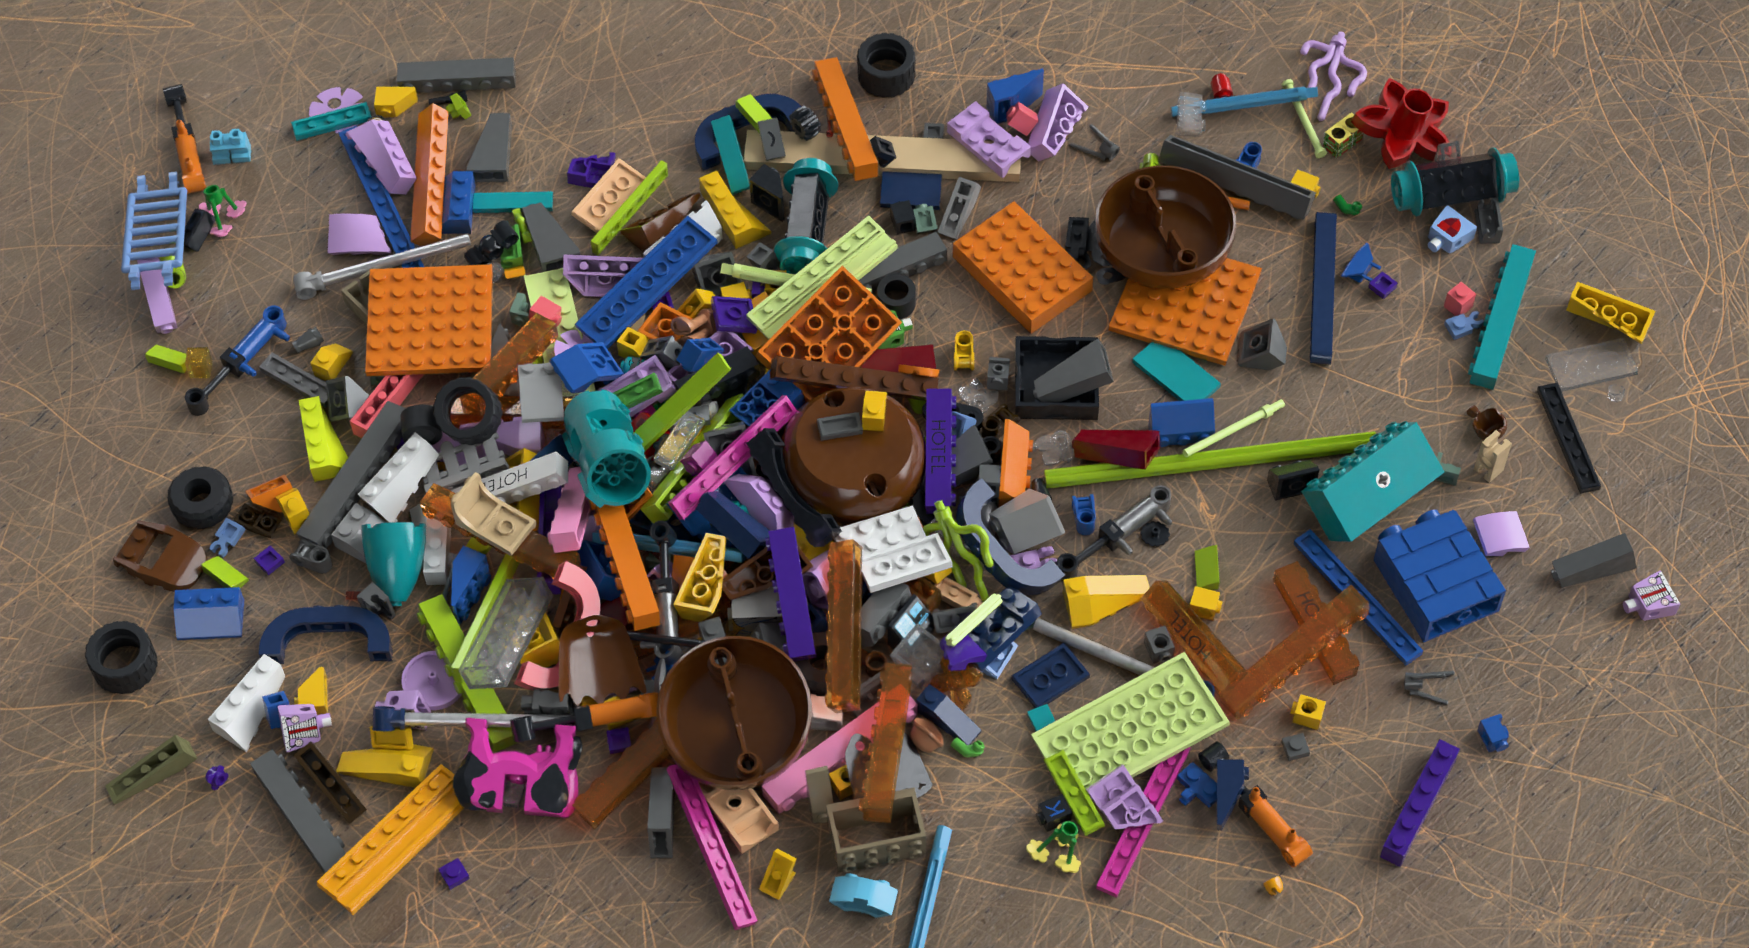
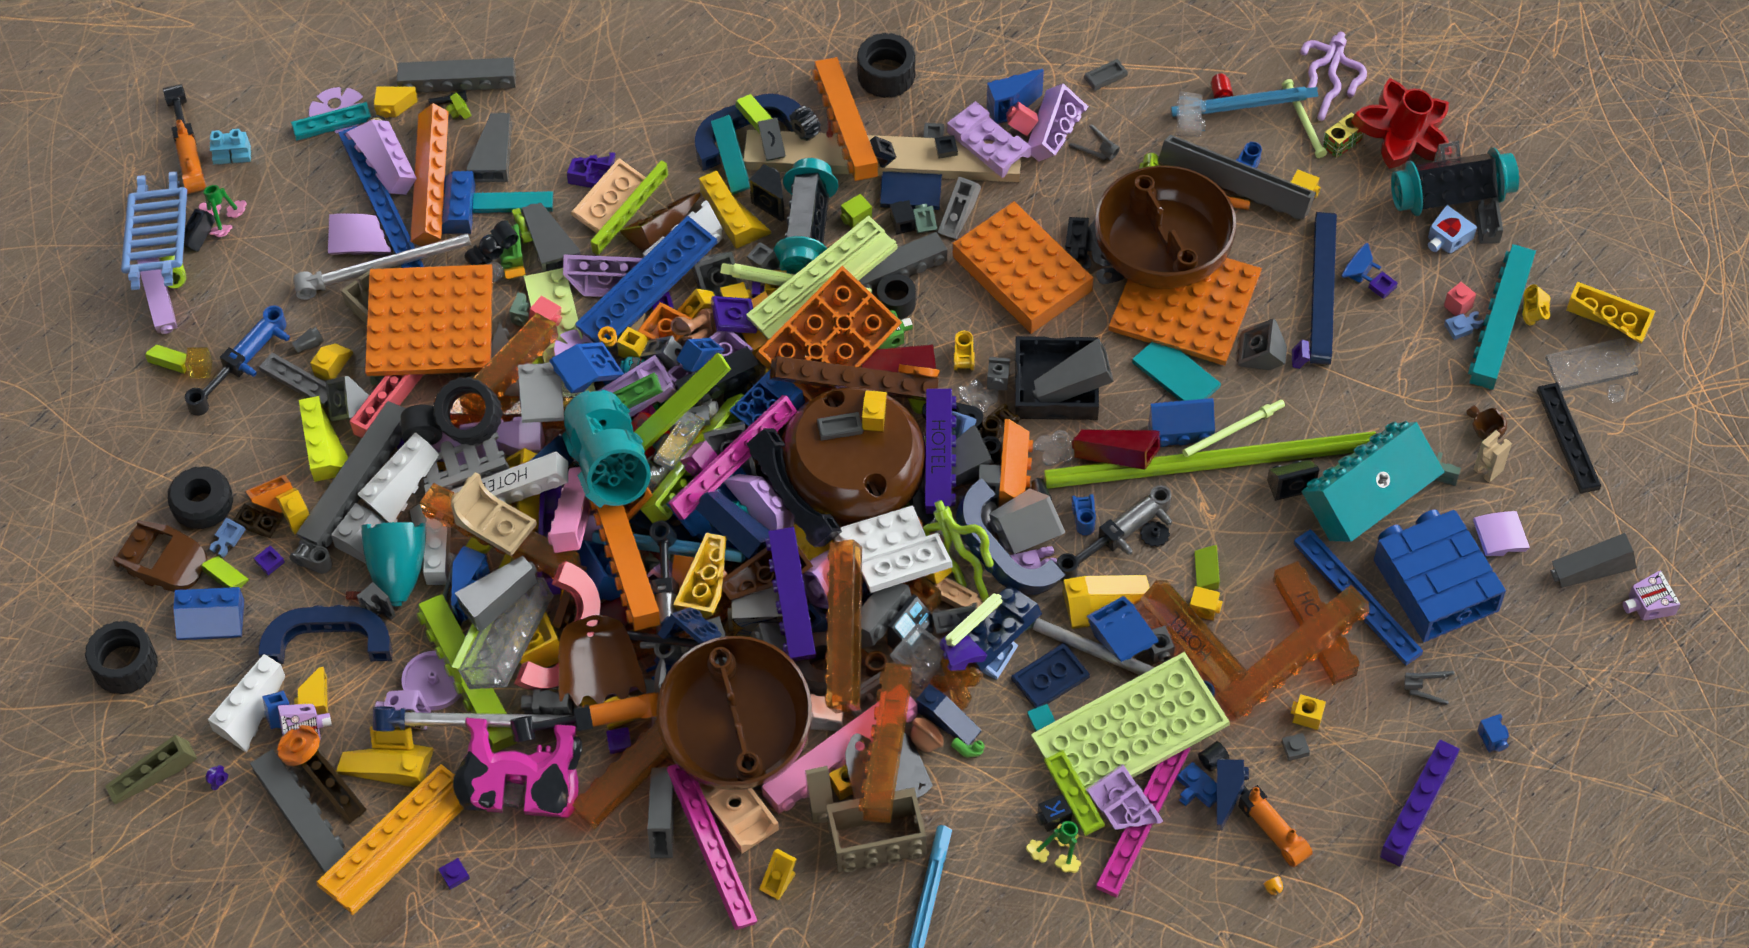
(298, 745): none -> orange tile
(496, 592): none -> slope
(611, 332): none -> light orange bush
(689, 621): none -> dark blue bracket
(855, 211): none -> lime brick
(863, 895): medium azure brick -> none
(946, 146): none -> black plate
(1106, 74): none -> dark grey tile
(1121, 629): none -> blue slope
(1300, 354): none -> dark purple plate
(1351, 209): green arm -> none
(1535, 305): none -> yellow piece

